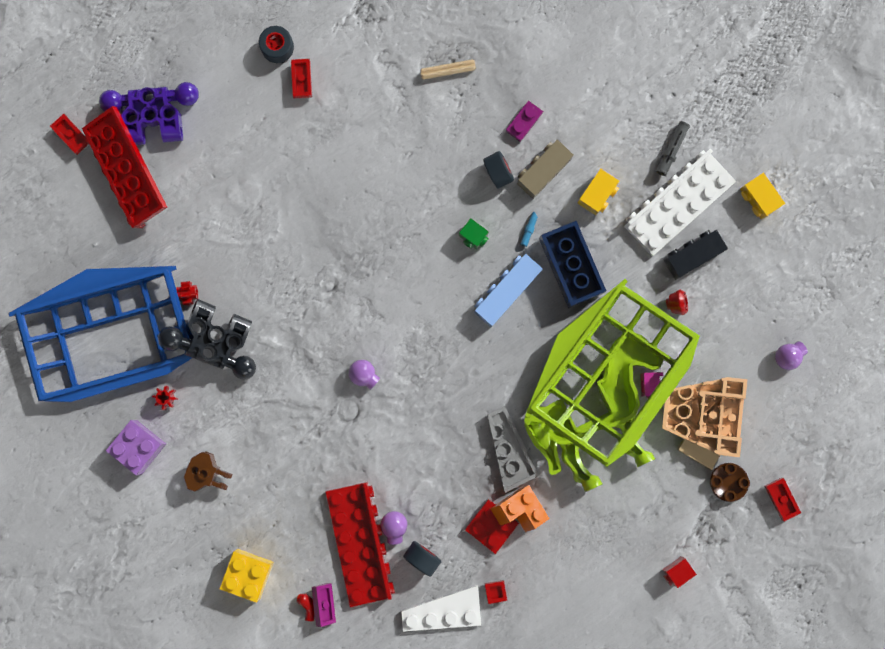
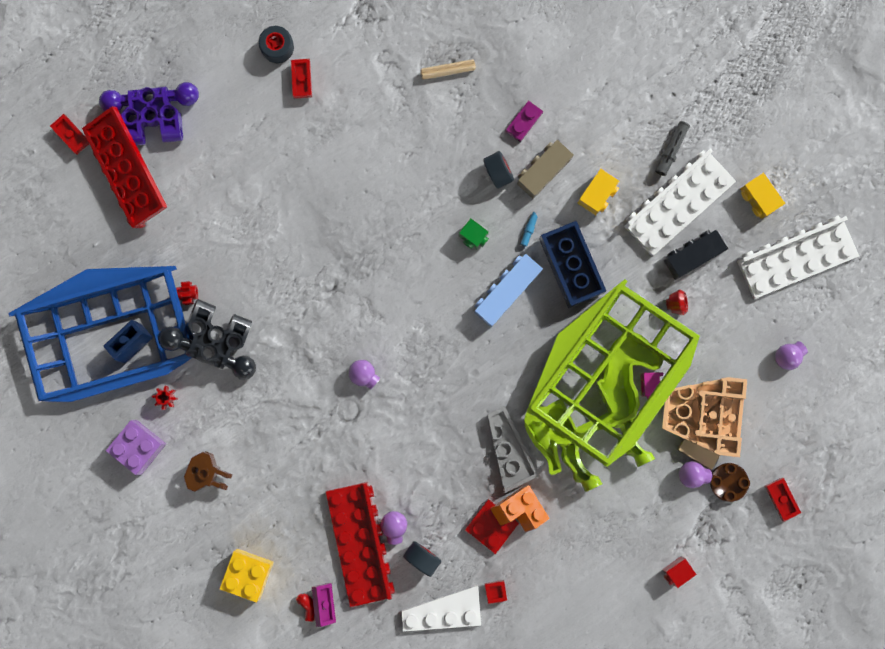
(128, 341): none -> dark blue brick
(694, 475): none -> medium lavender piece
(797, 257): none -> white bracket

